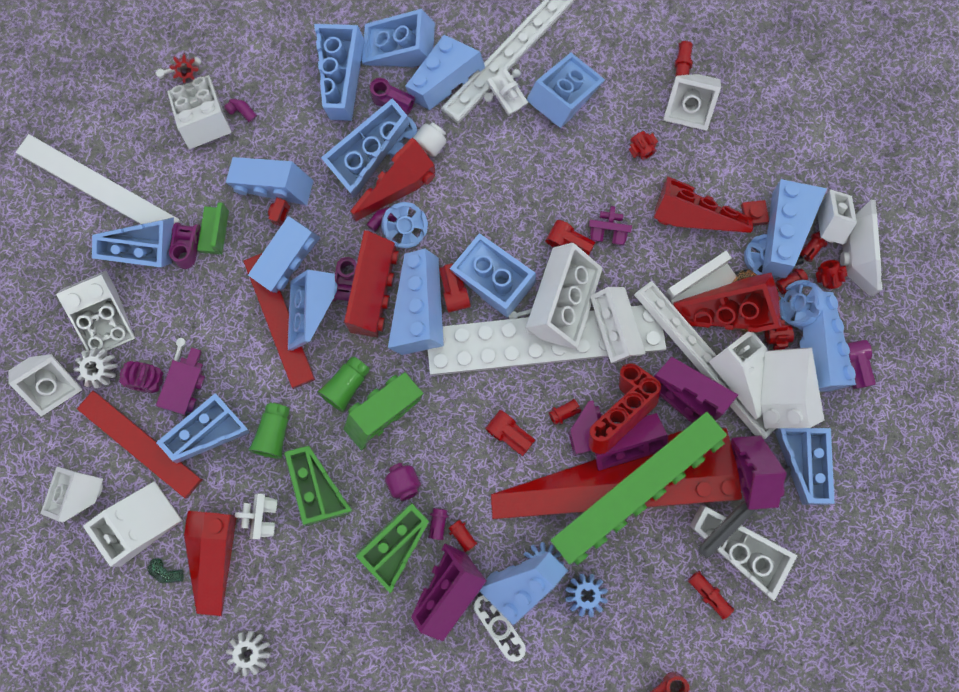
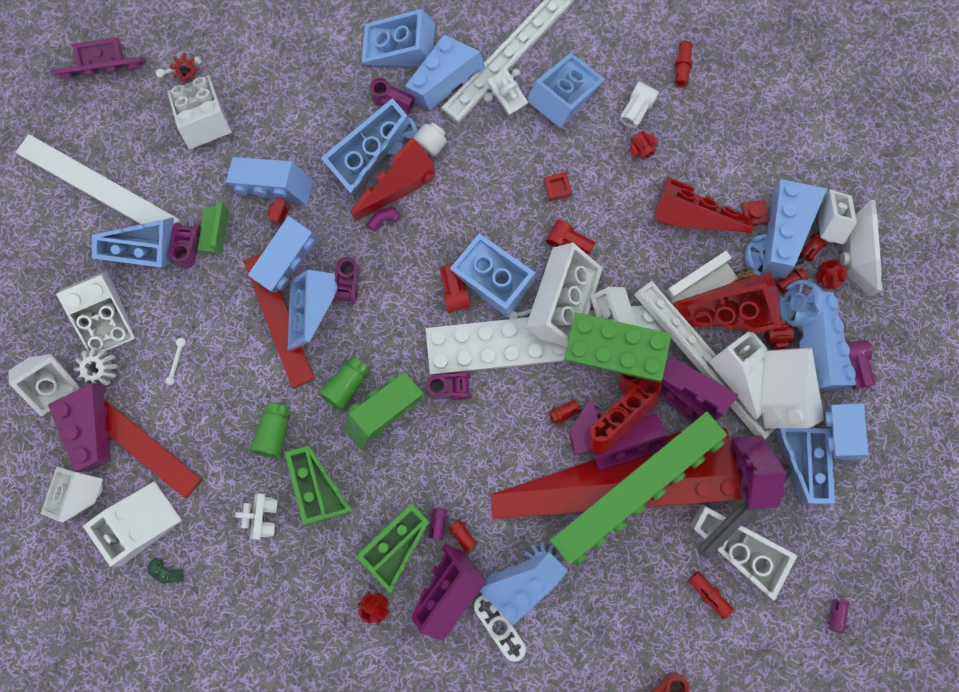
(83, 427): none -> magenta wedge
(98, 55): none -> magenta bracket
(141, 377): magenta gear -> none
(181, 384): magenta hinge -> none
(202, 430): light blue wedge -> none
(209, 554): red wedge -> none
(240, 648): white gear -> none
(242, 107): magenta arm -> none
(339, 67): light blue wedge -> none
(370, 285): red slope -> none
(373, 608): none -> red gear
(402, 482): magenta head -> none
(404, 224): light blue piece -> none
(418, 305): light blue wedge -> none
(451, 386): none -> magenta piece
(506, 430): red piece -> none
(557, 186): none -> red plate
(585, 604): light blue gear -> none
(618, 347): none -> bright green plate
(620, 231): magenta hips -> none
(639, 103): none -> white piece
(693, 100): white slope -> none
(839, 616): none -> magenta pin
(847, 432): none -> light blue slope

